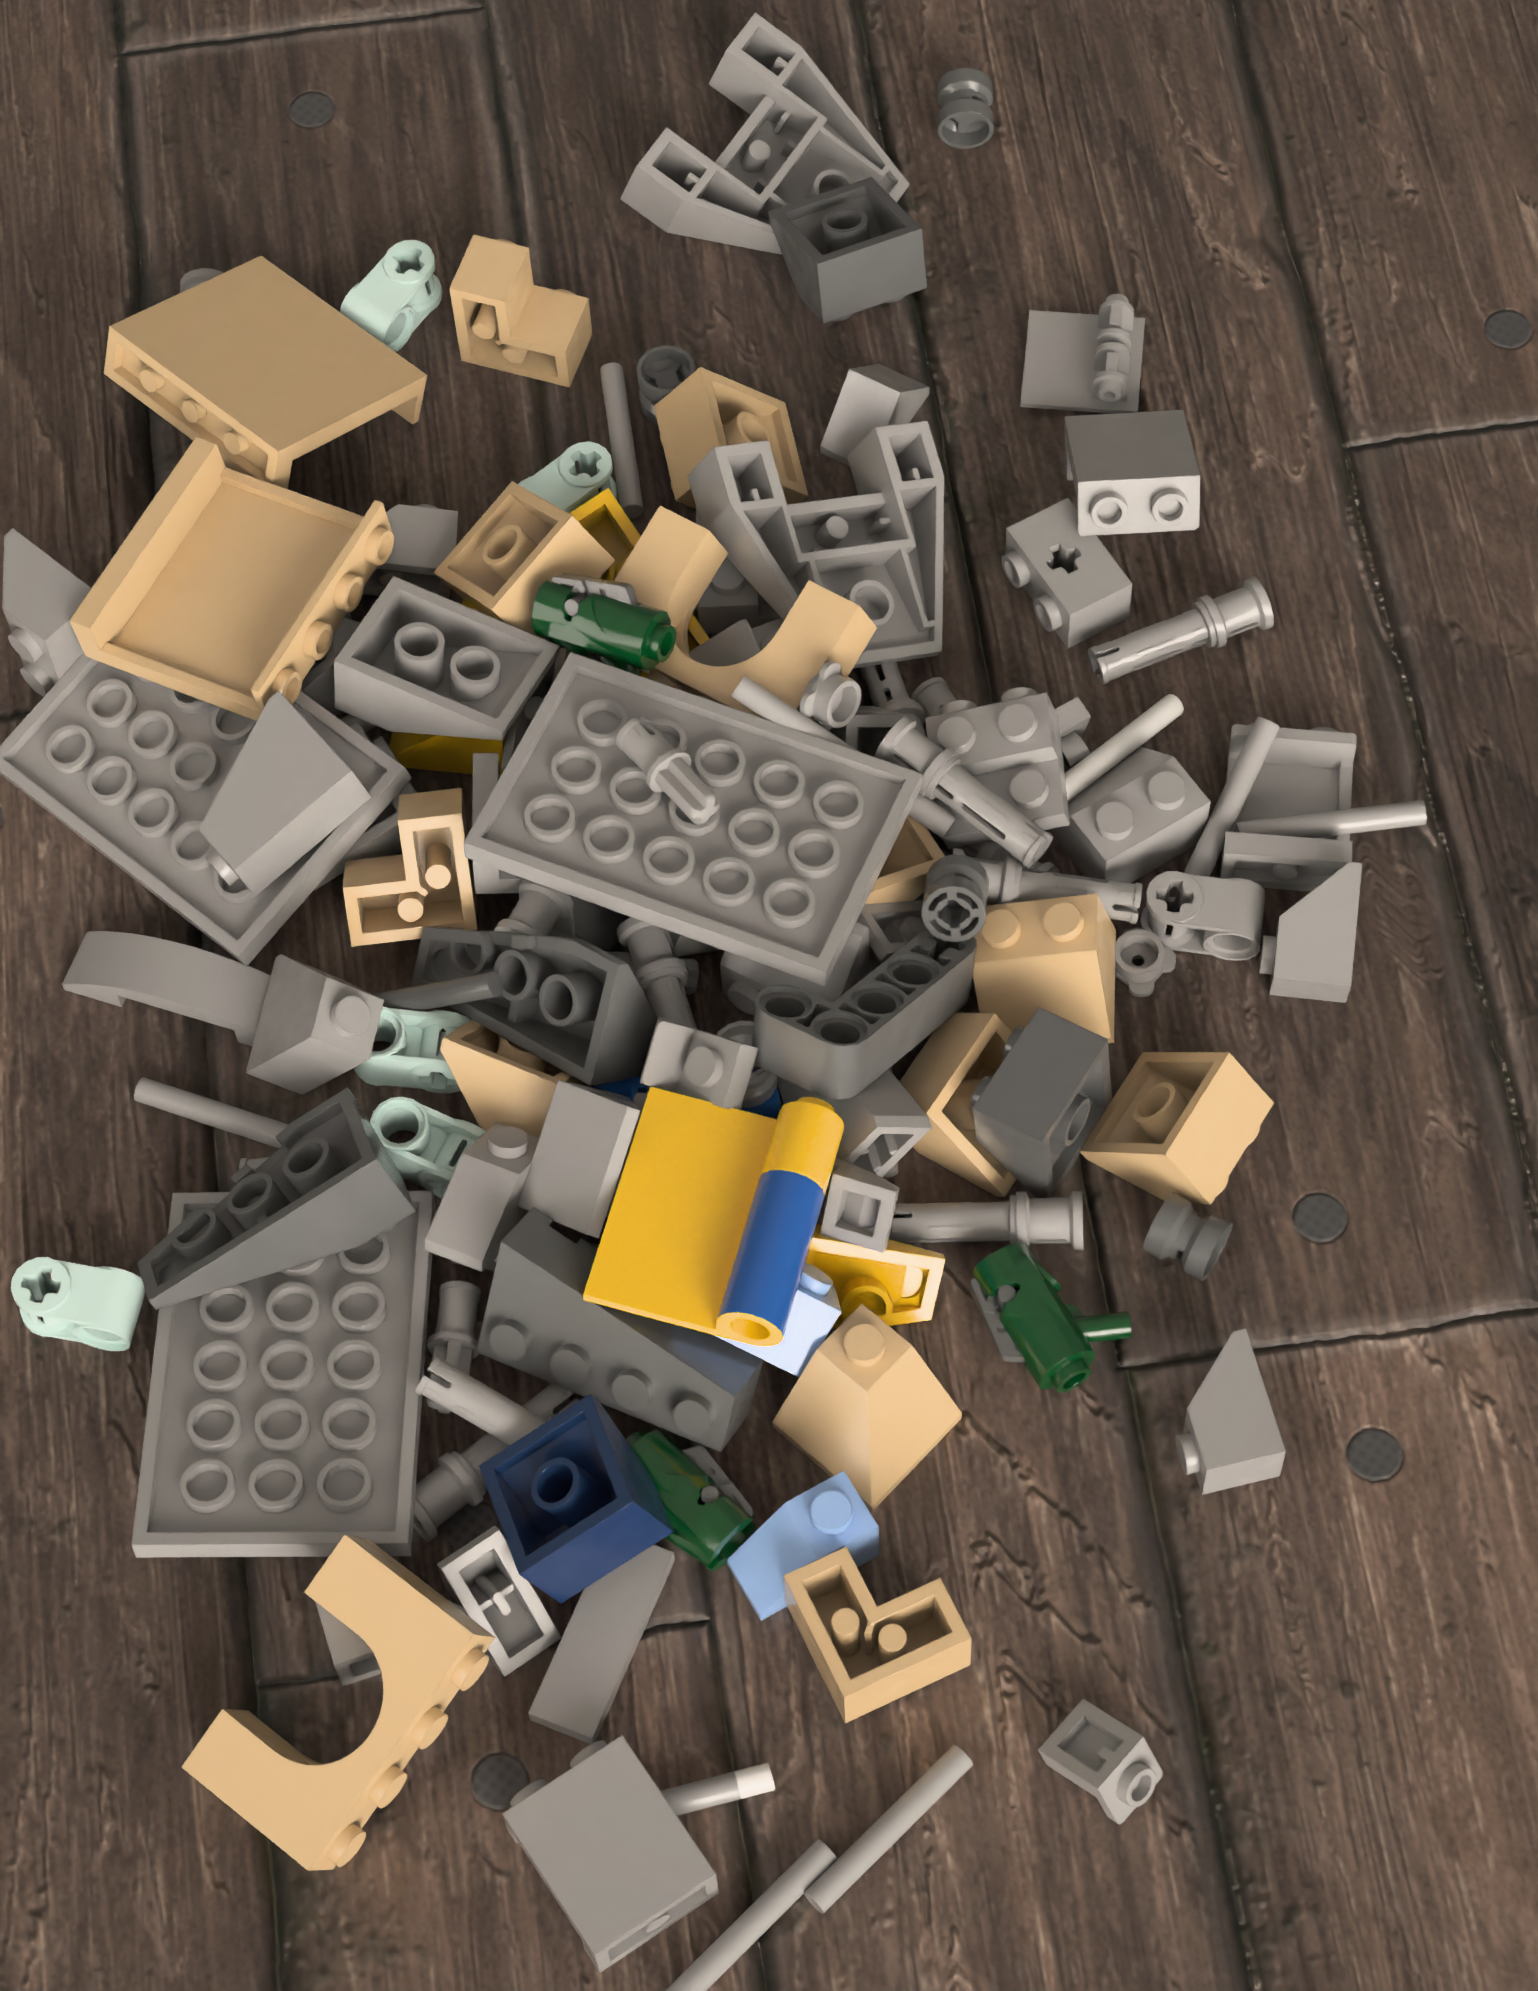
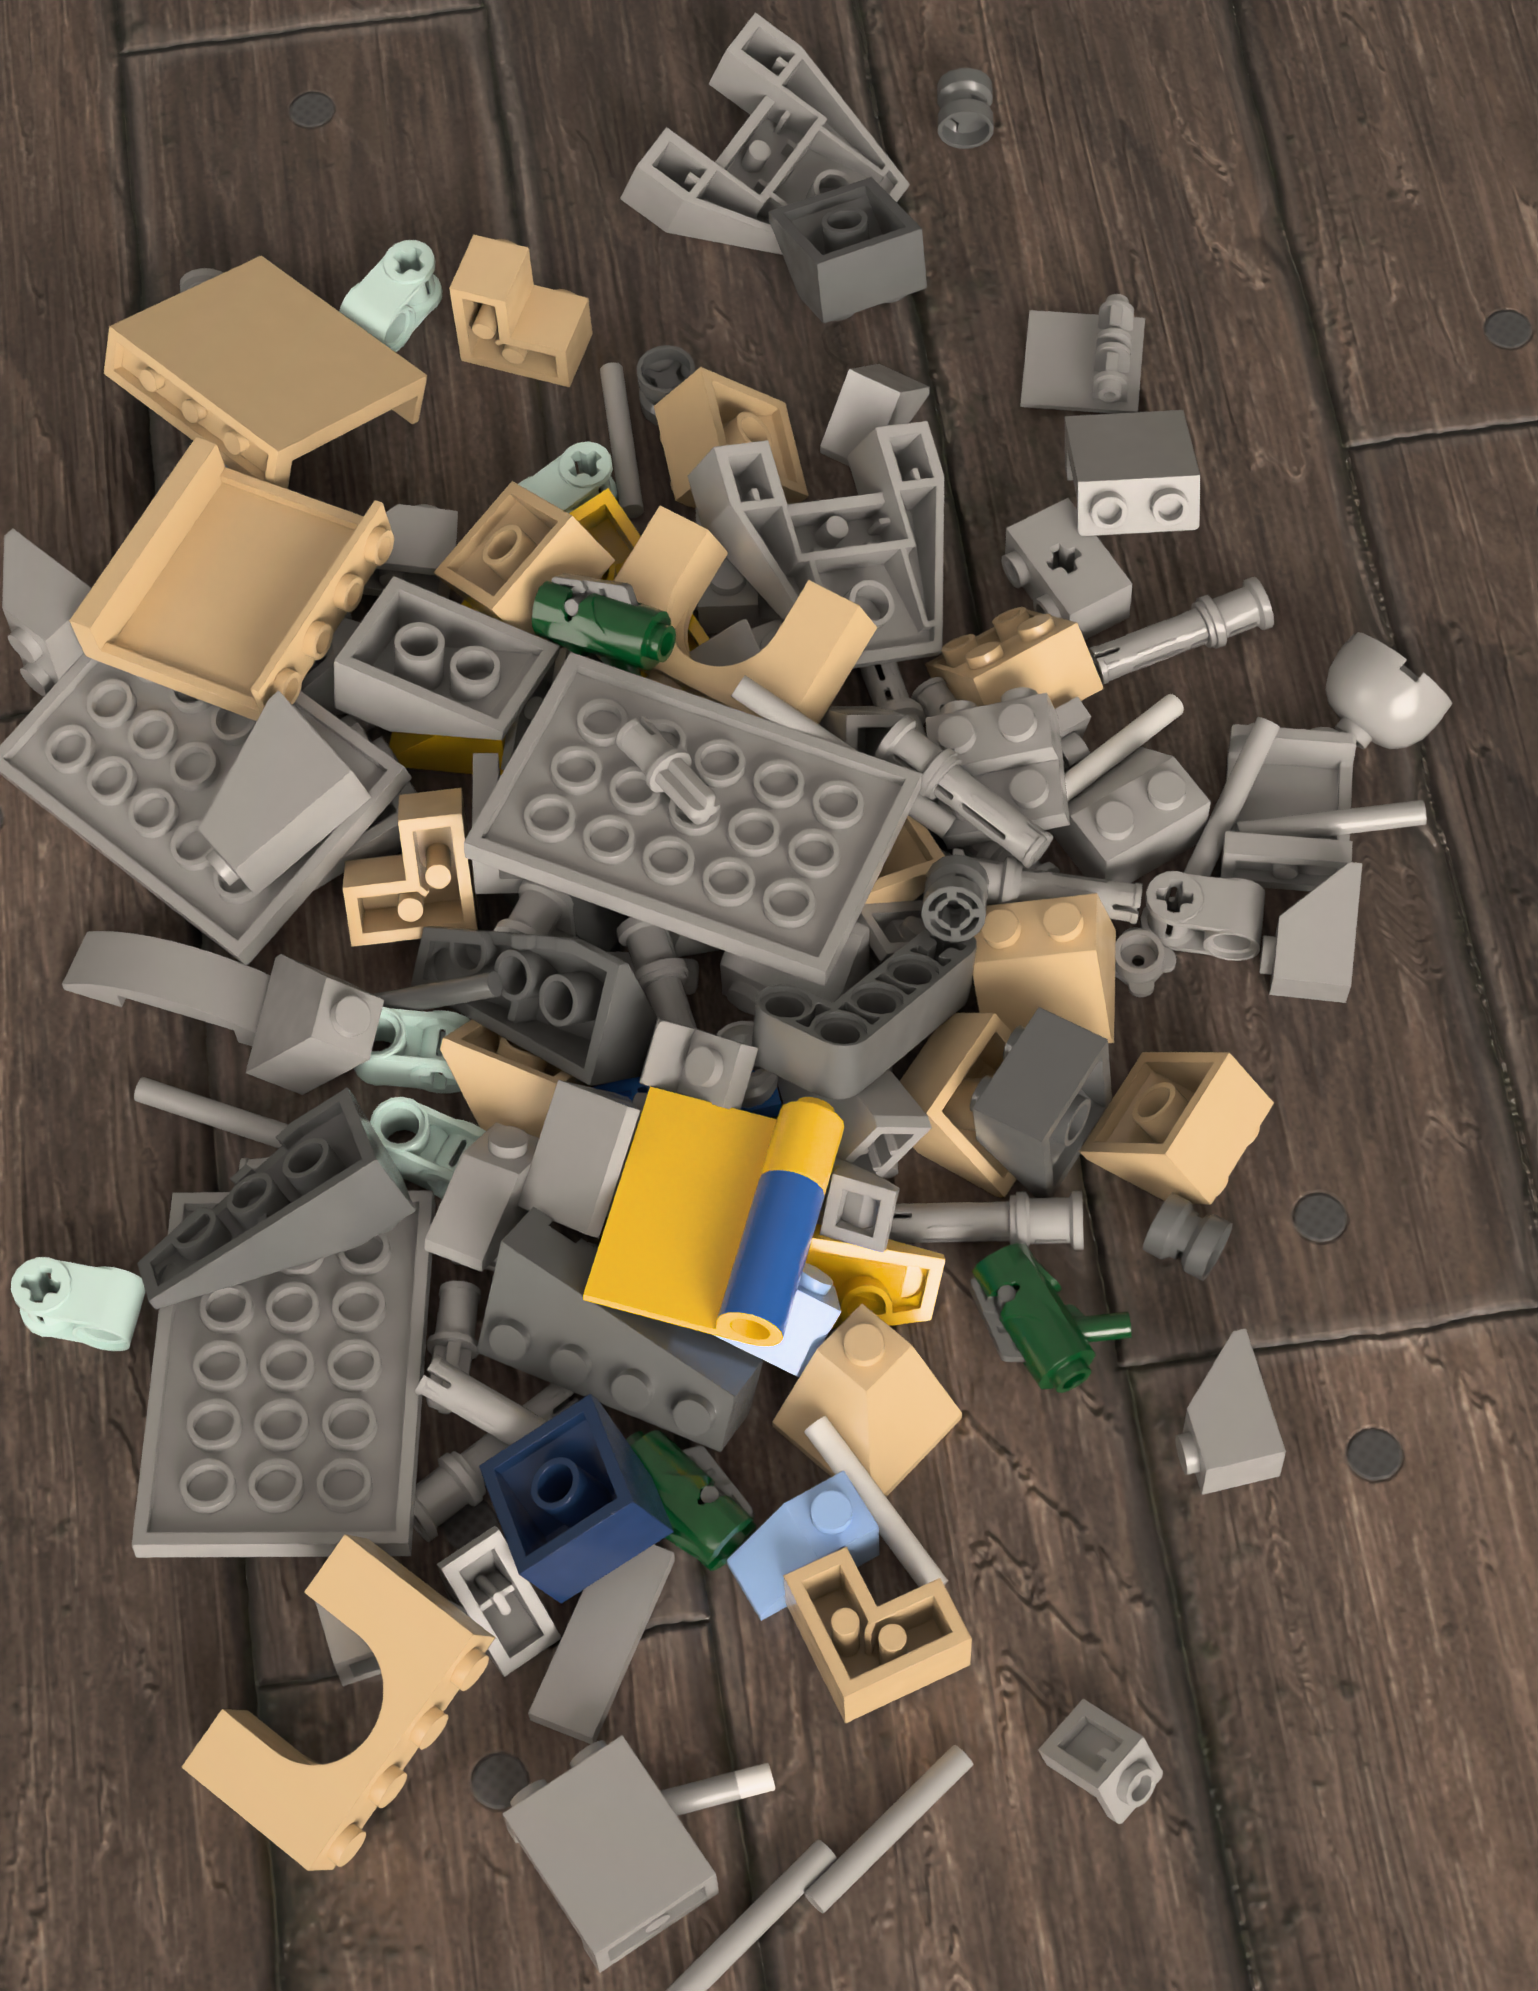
(831, 697): light grey plate -> none
(891, 1525): none -> white bar
(1019, 652): none -> tan slope
(1382, 696): none -> light grey cylinder

